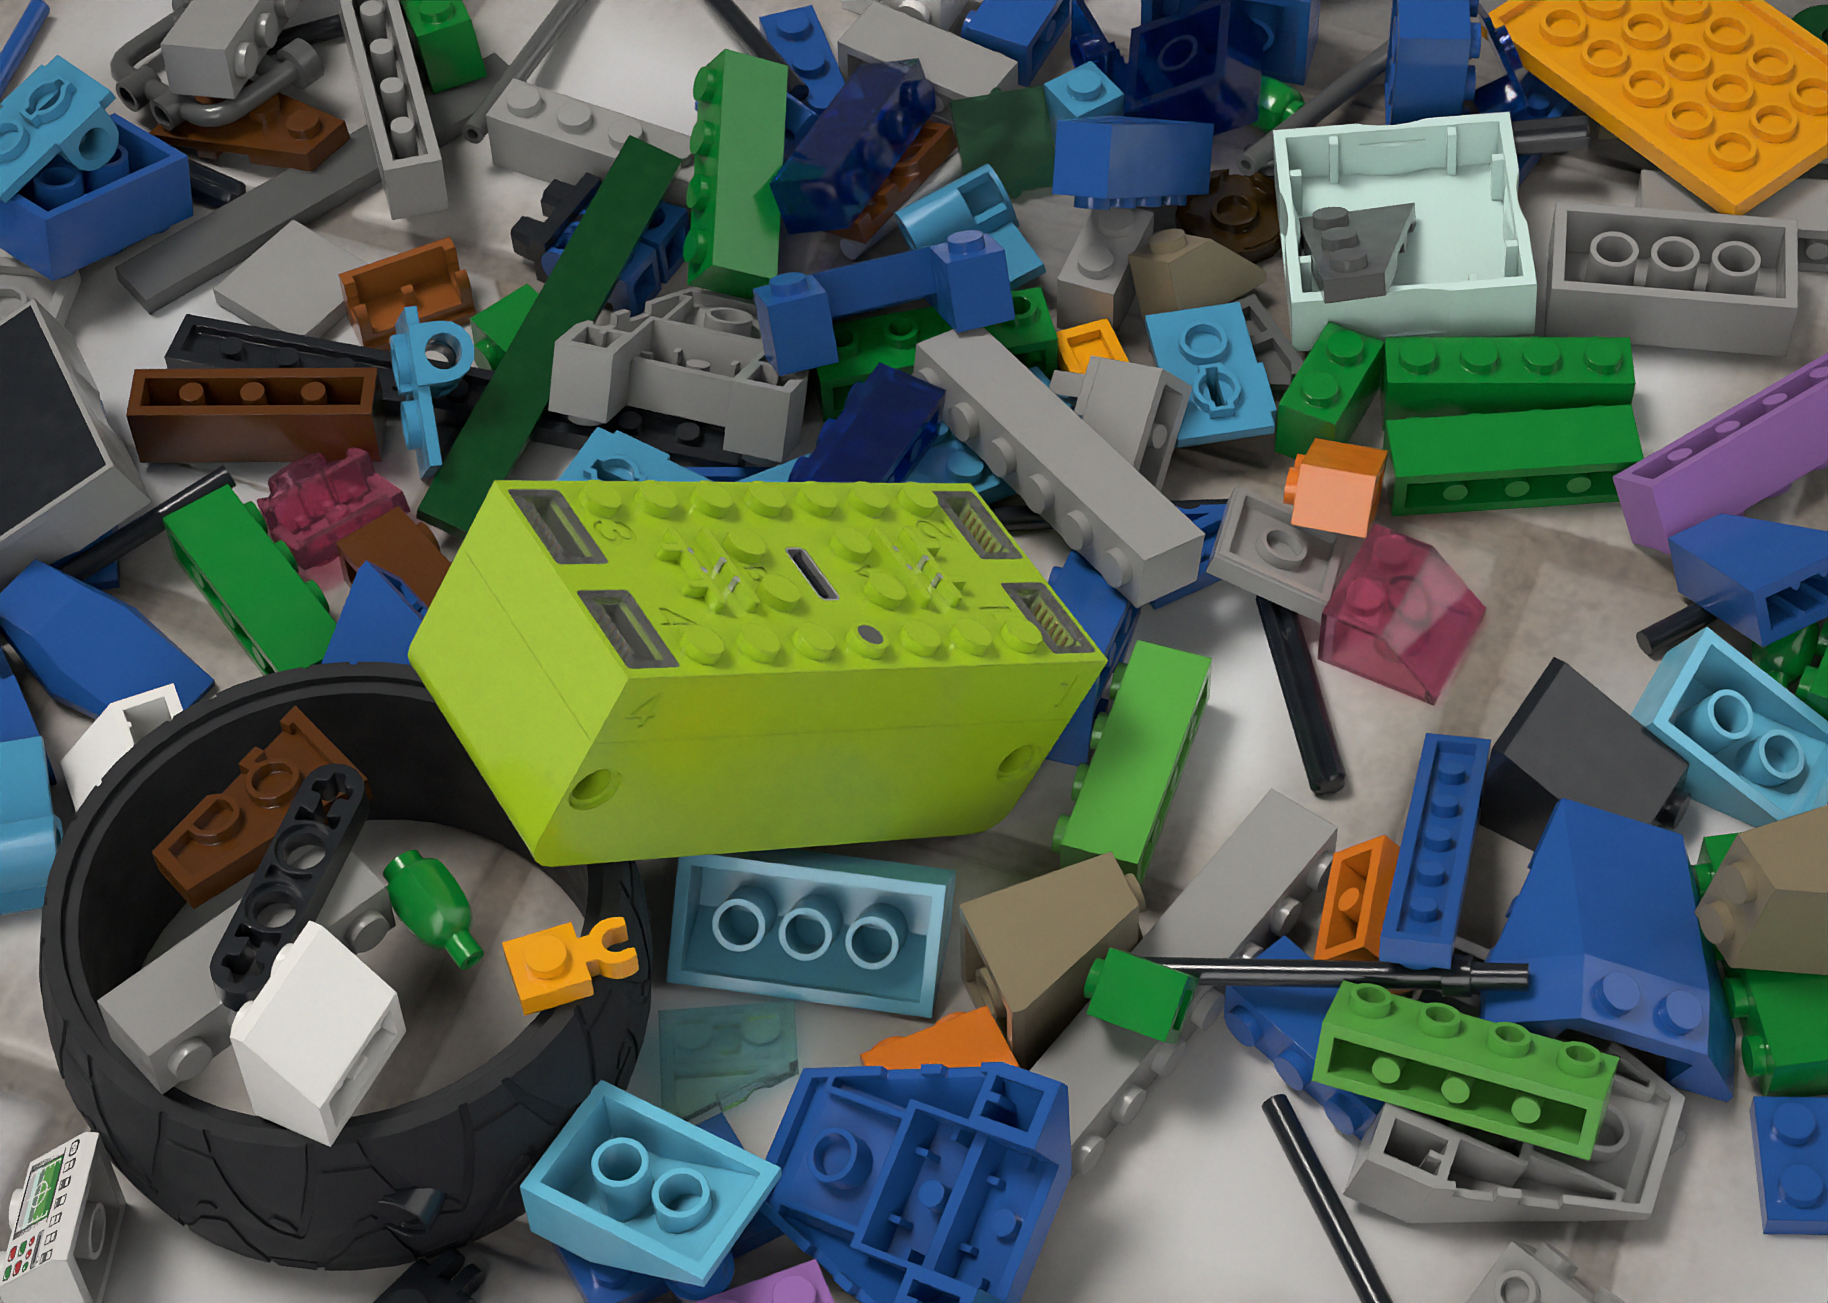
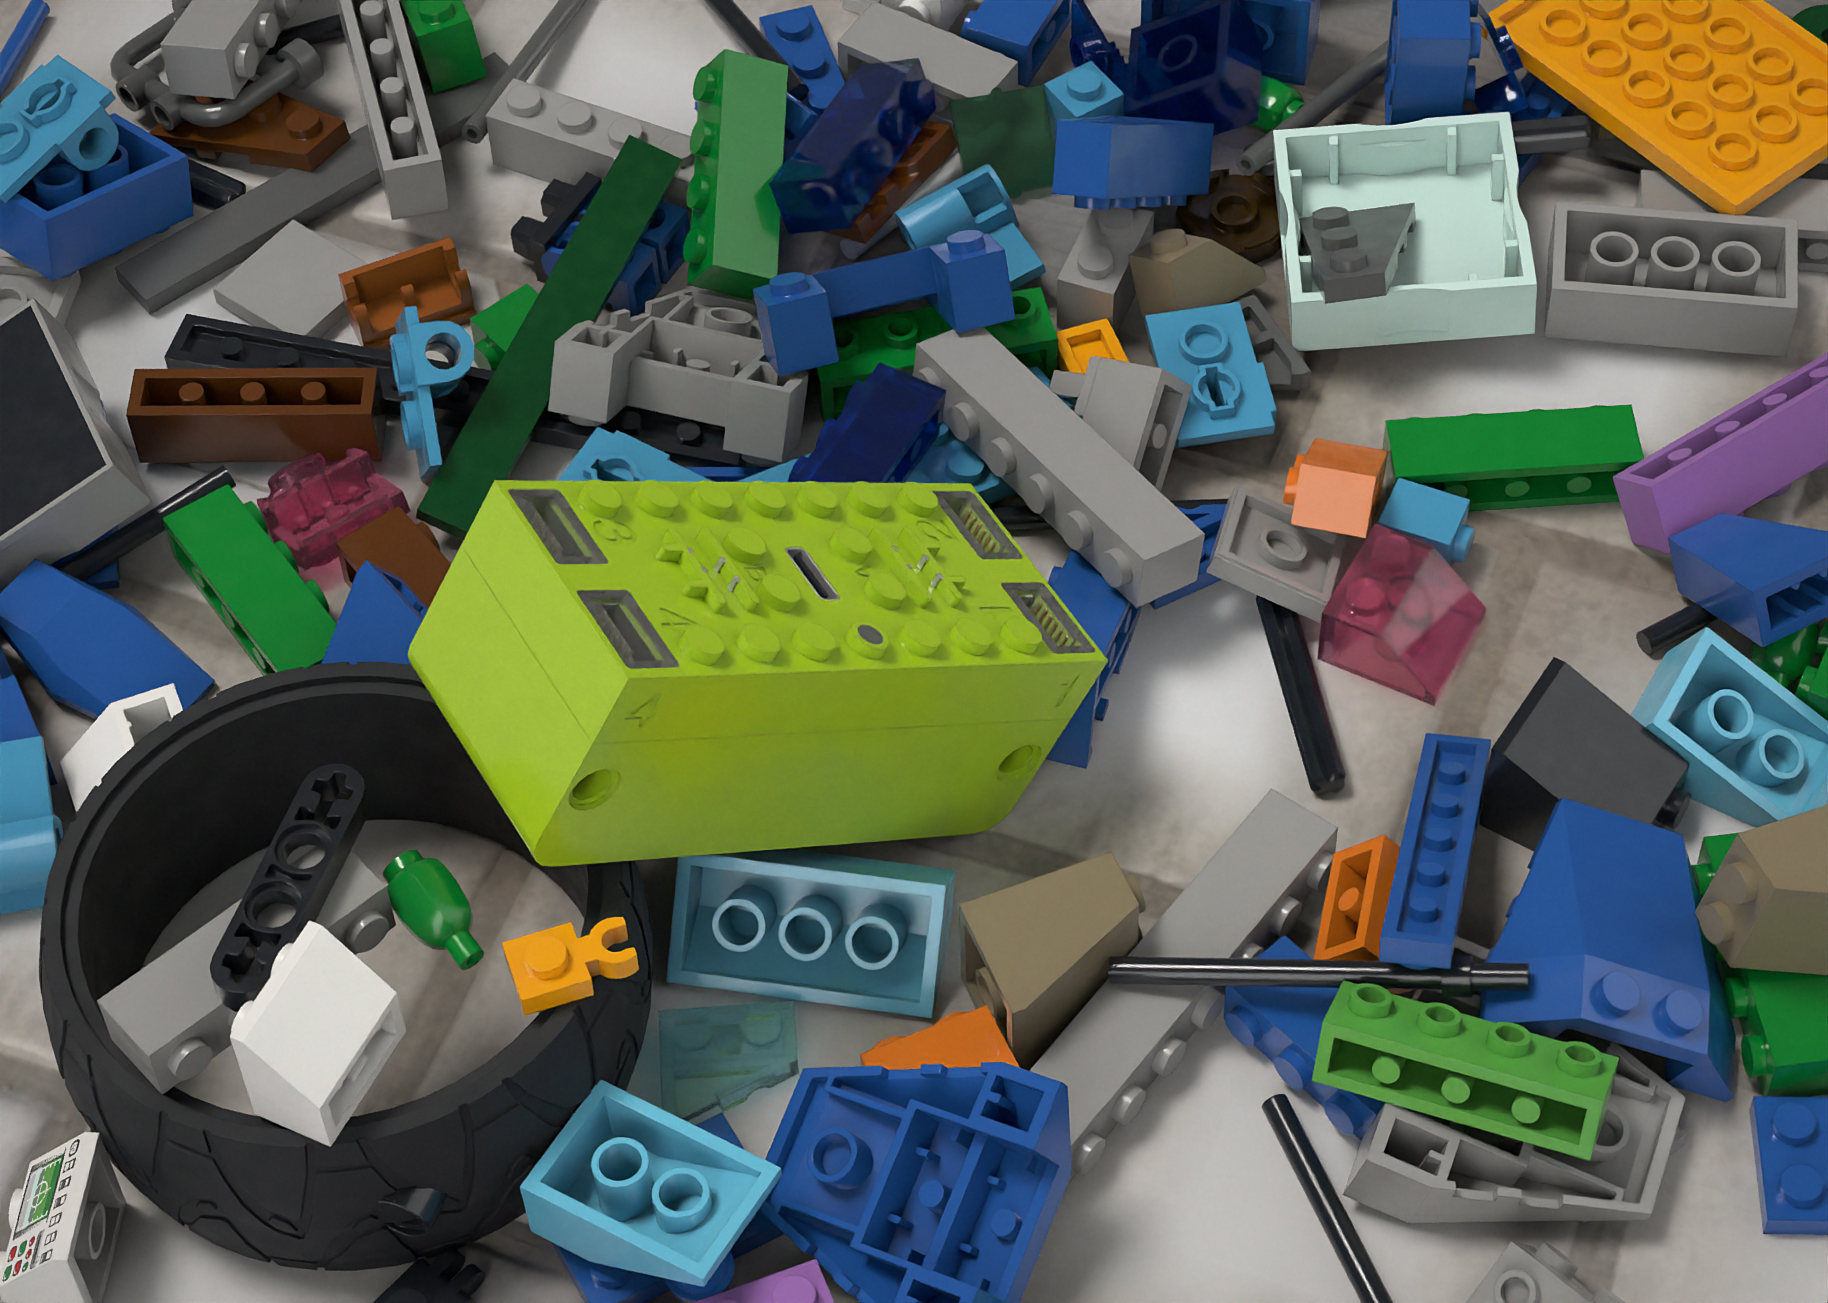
(233, 830): reddish brown wing -> none
(1136, 759): bright green brick -> none
(1140, 995): green brick -> none
(1329, 390): green brick -> none
(1430, 518): none -> dark azure brick
(1502, 374): green brick -> none

